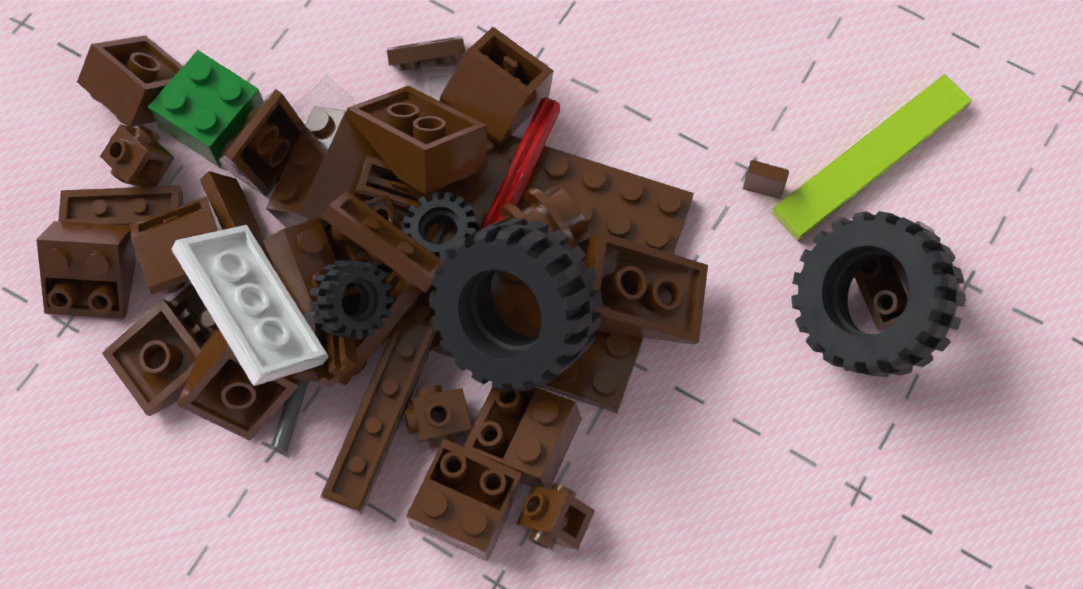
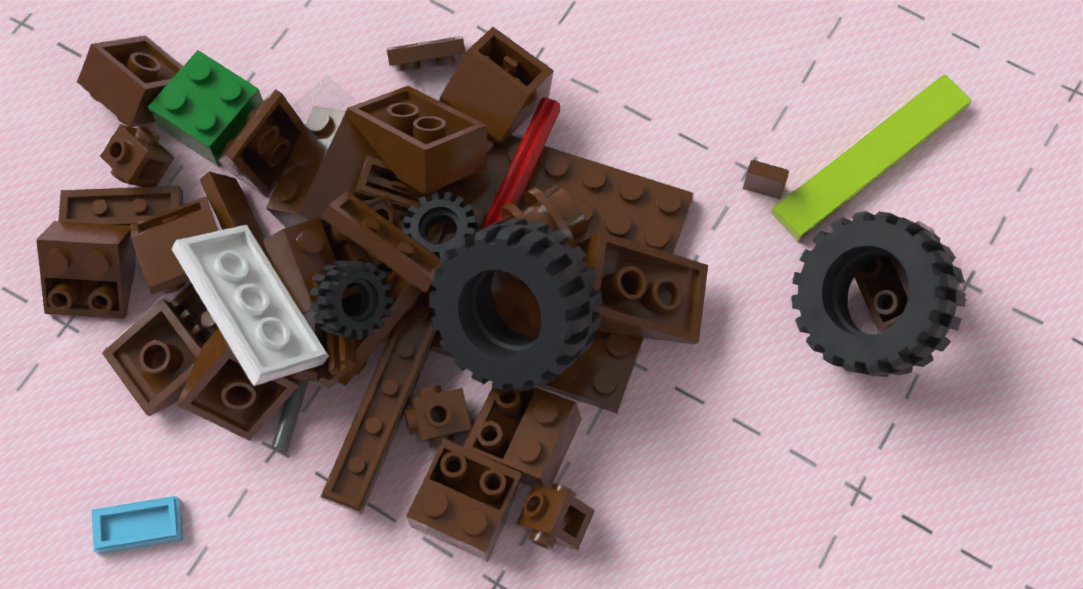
(137, 525): none -> medium azure tile

